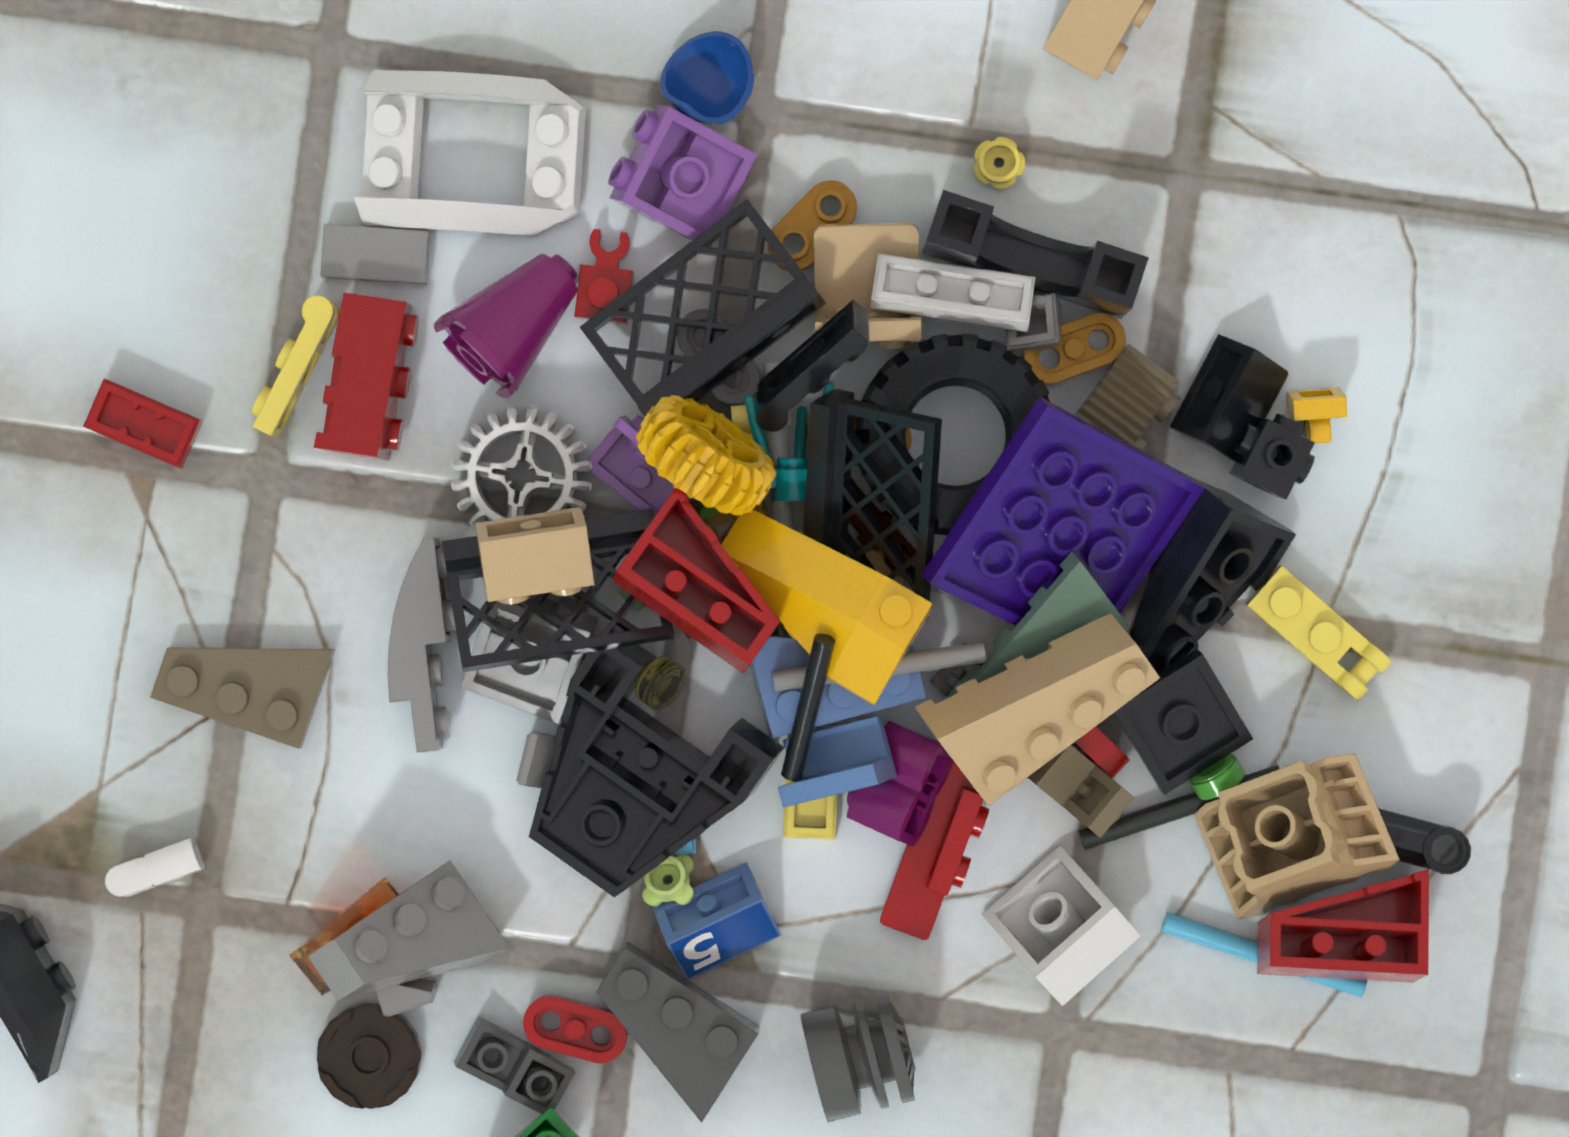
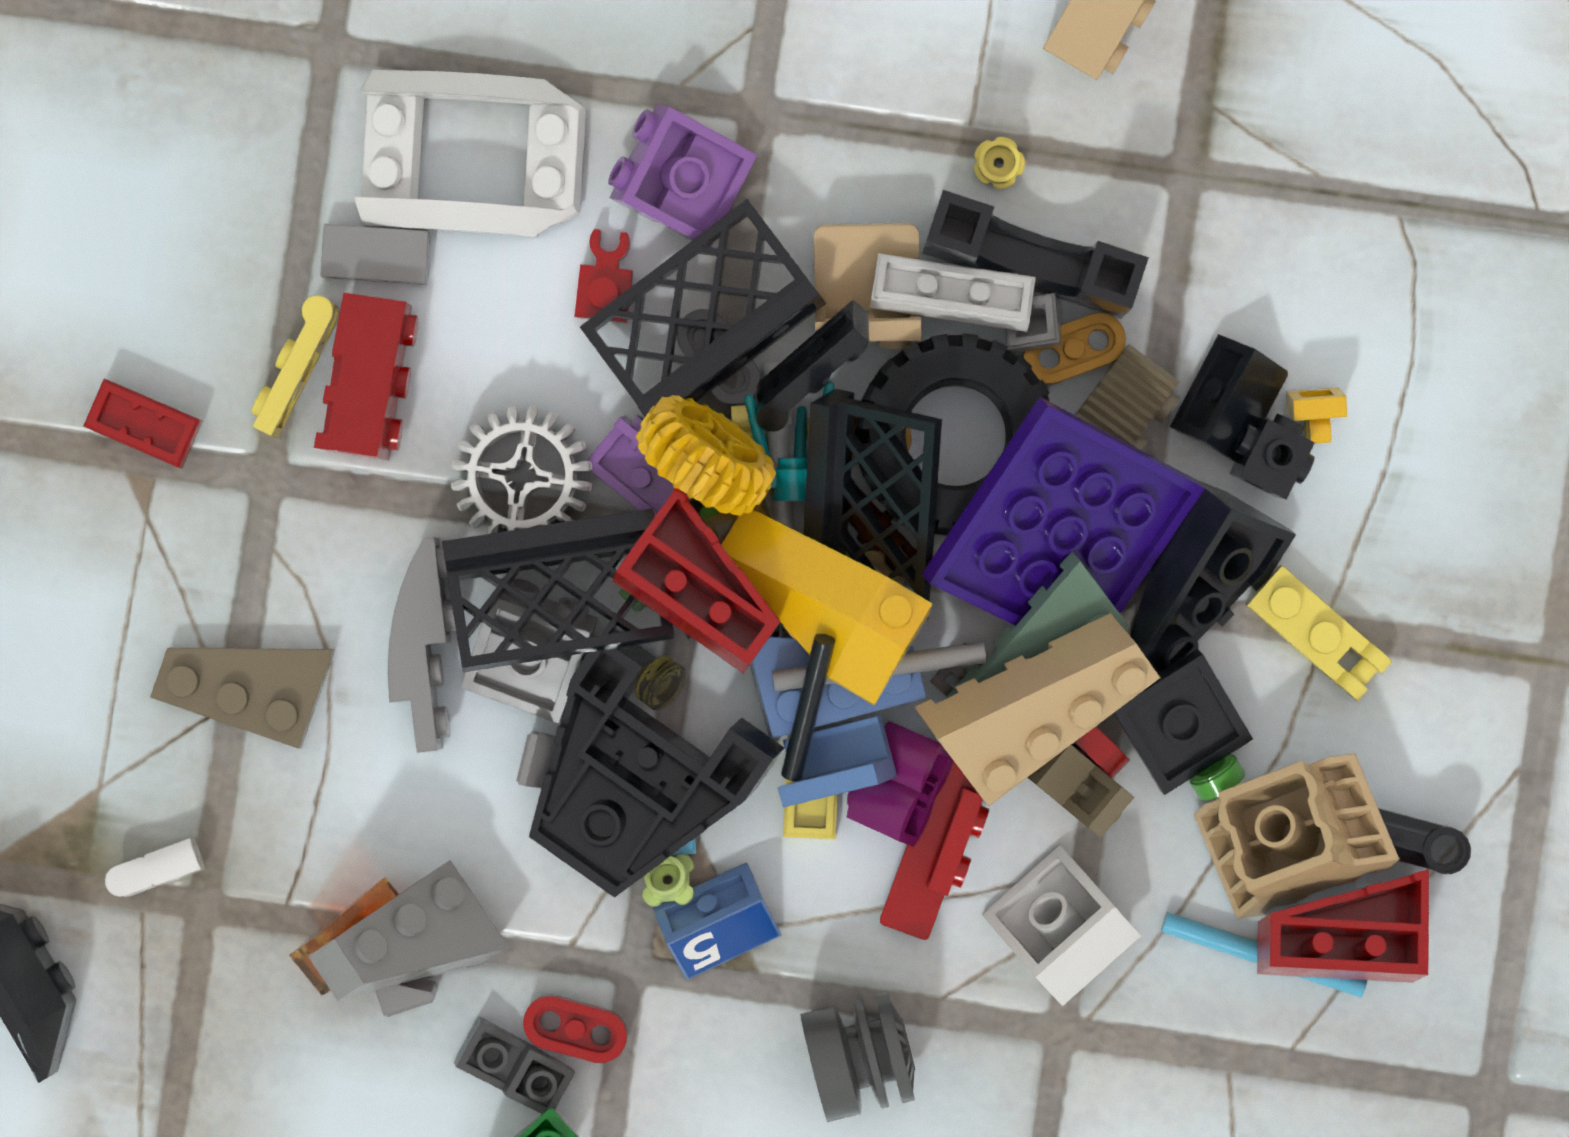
(368, 1057): dark brown tile -> none
(510, 321): magenta cone -> none
(535, 555): tan brick -> none
(678, 1026): dark grey wedge -> none
(709, 77): blue helmet -> none
(807, 216): pearl gold plate -> none
(1155, 815): pearl dark grey bar -> none

